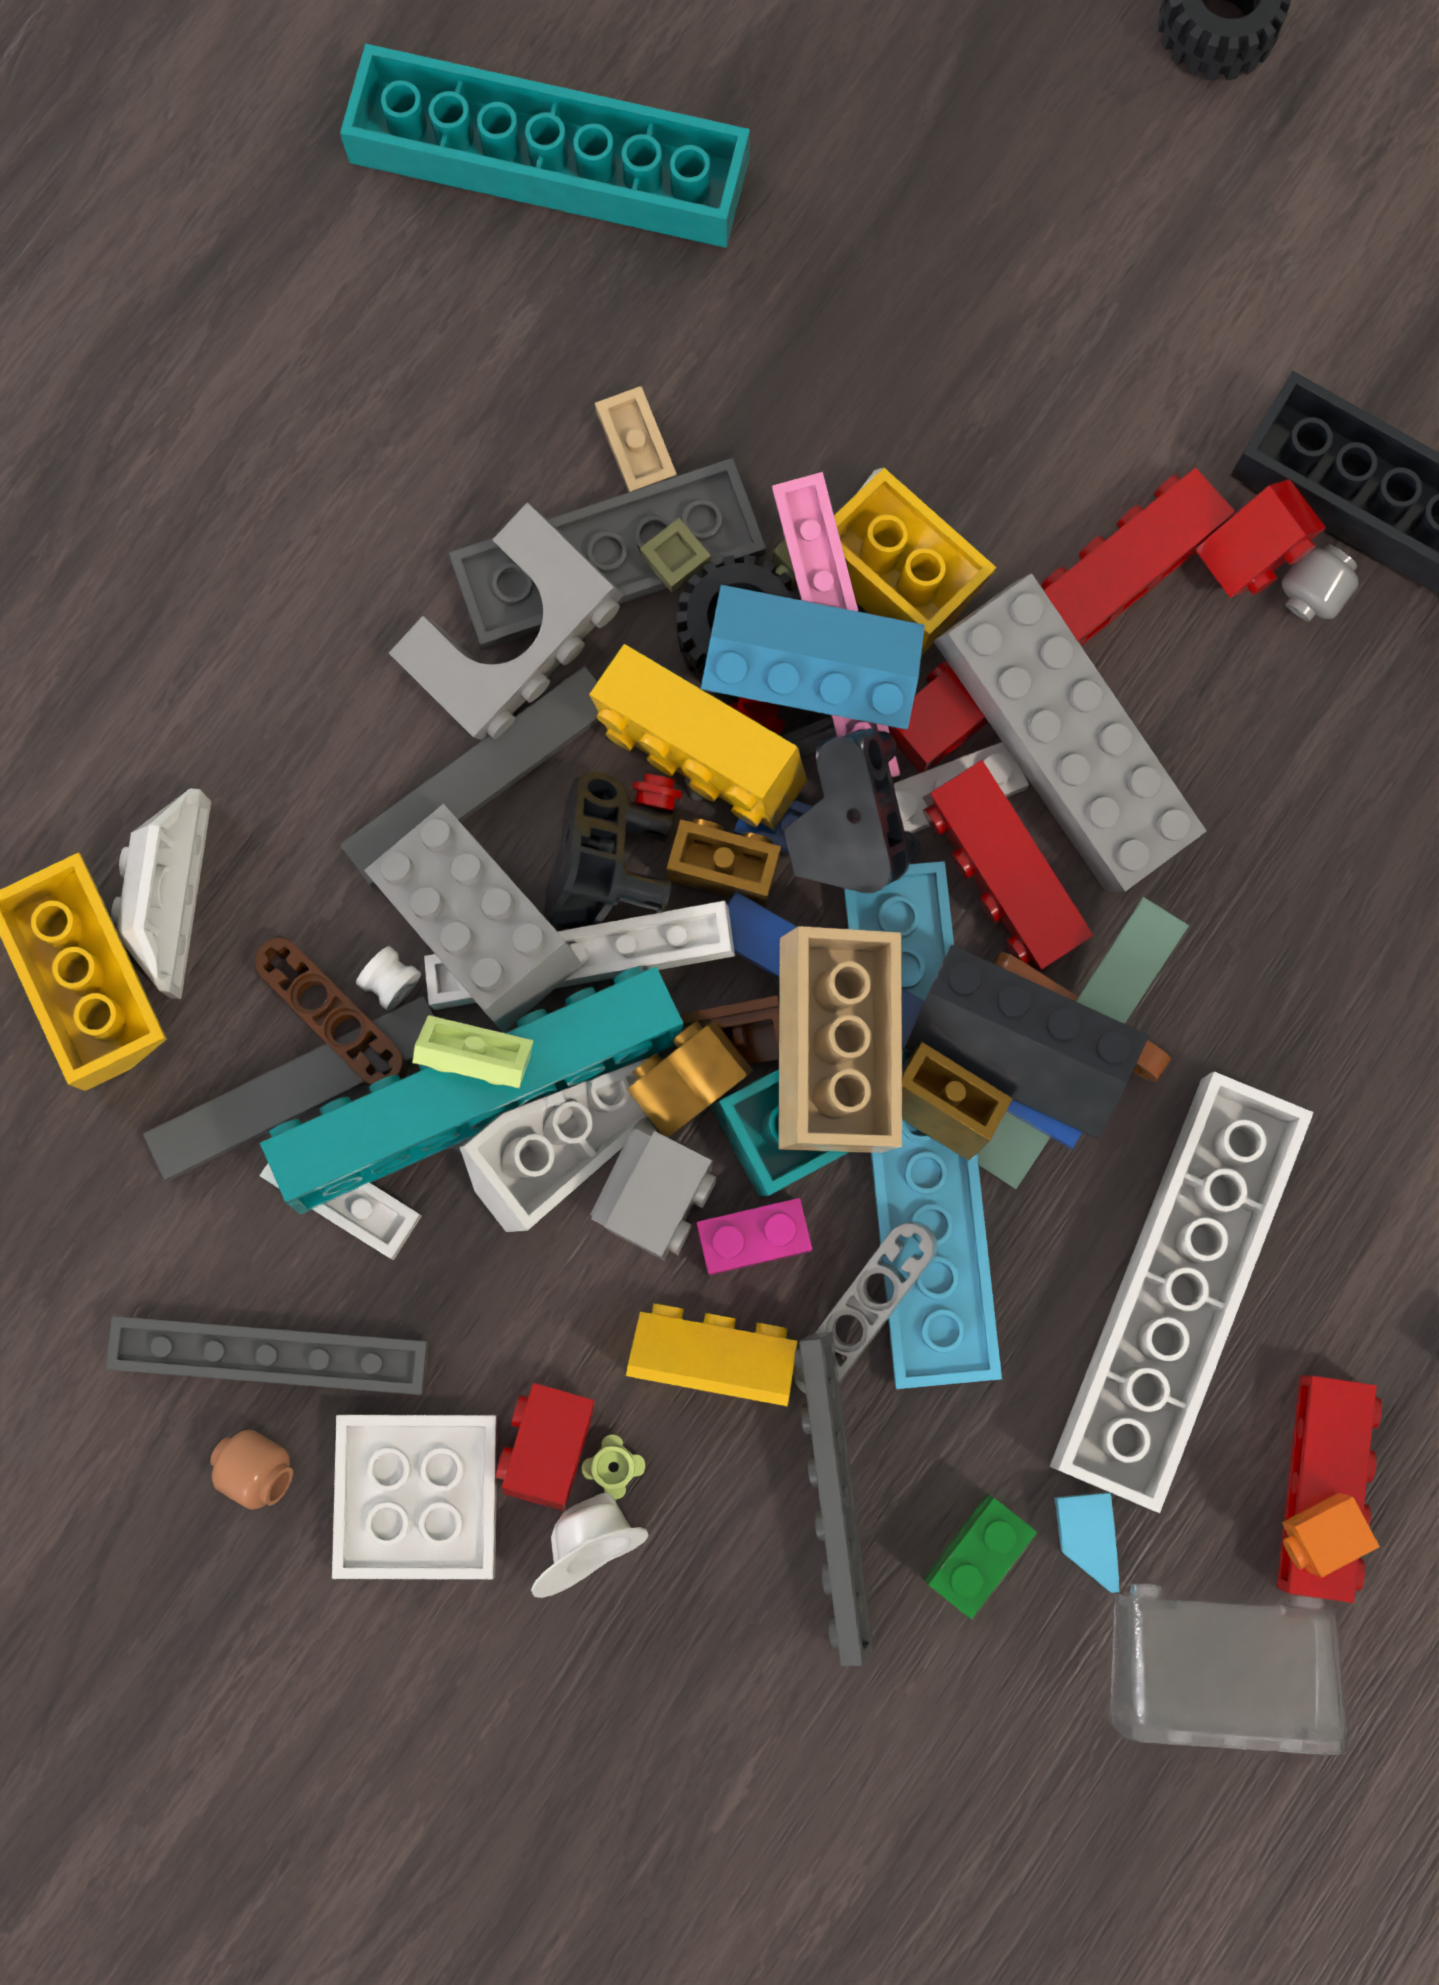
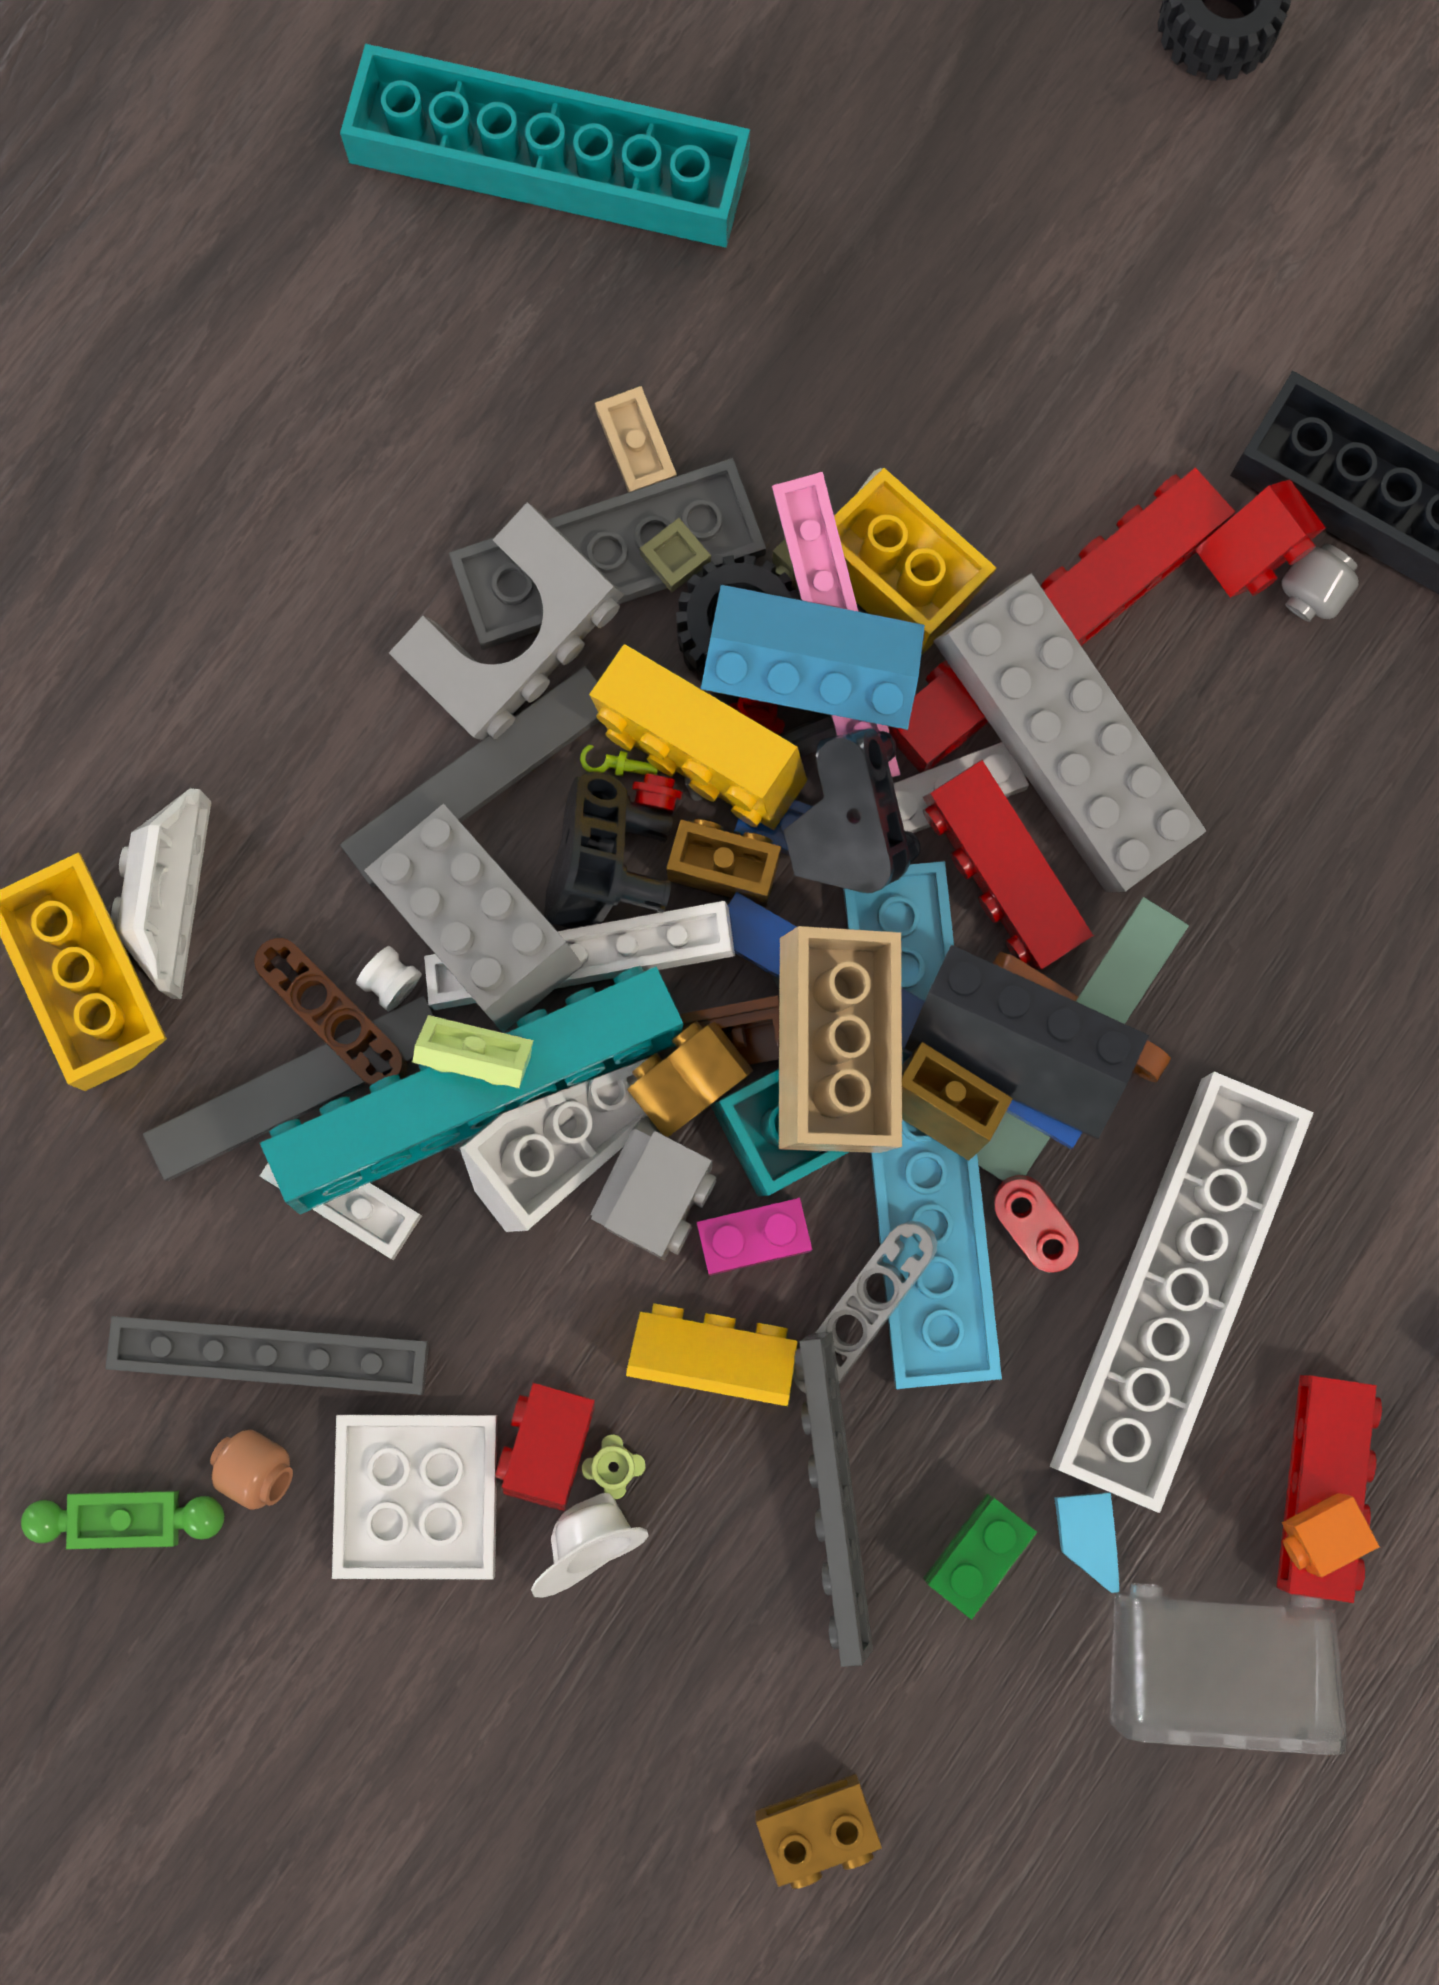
(122, 1519): none -> bright green plate
(620, 763): none -> lime hand
(818, 1832): none -> pearl gold brick
(1036, 1225): none -> plate

